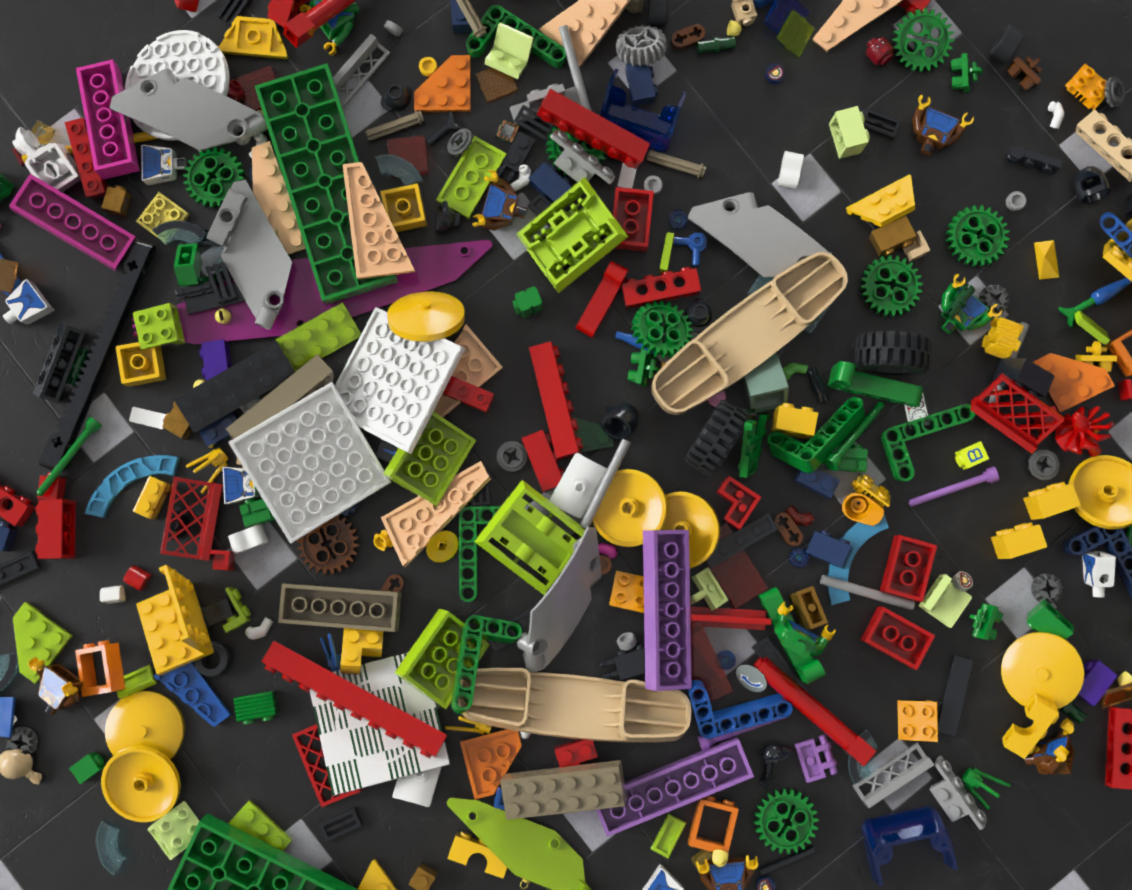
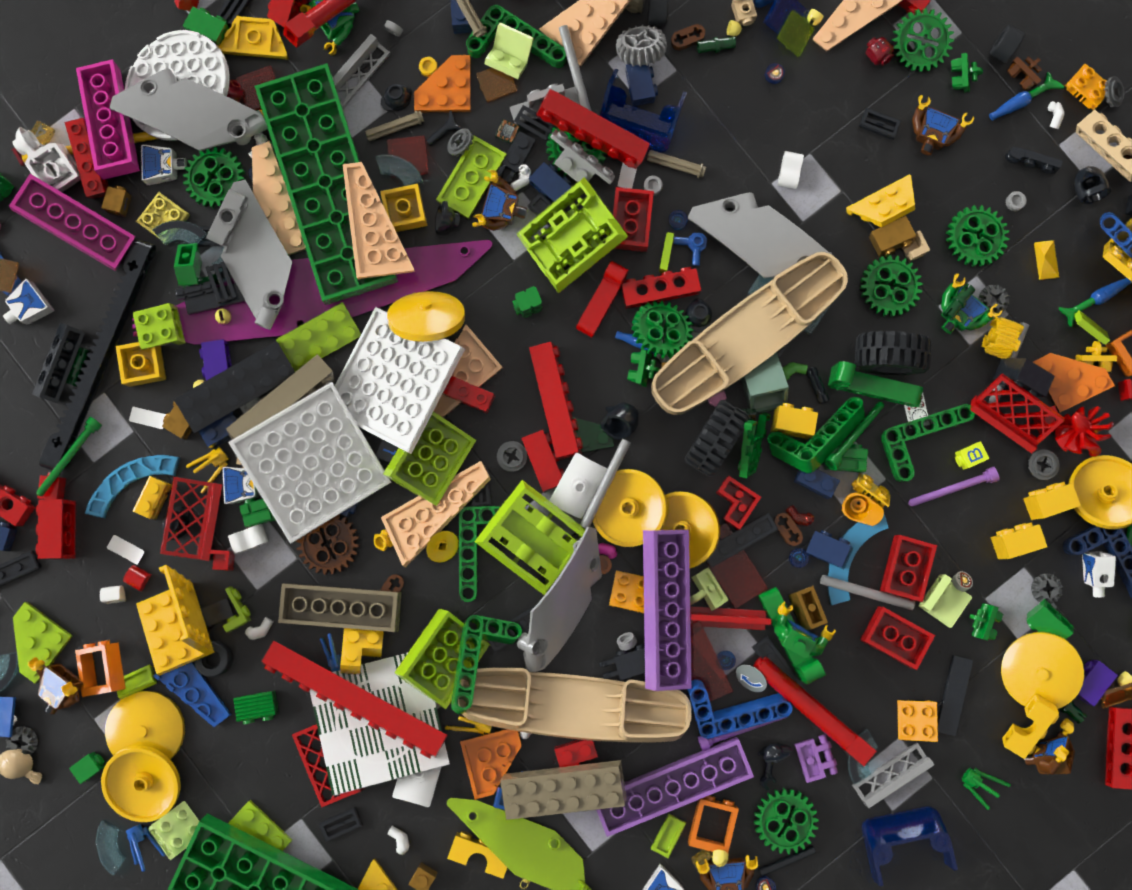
(125, 549): none -> white sticker
(136, 835): none -> blue plant
(207, 25): none -> green brick
(401, 840): none -> white arm
(815, 16): none -> light yellow hinge
(849, 132): yellowish green brick -> none
(954, 797): light grey bracket -> none
(1024, 98): none -> blue piece

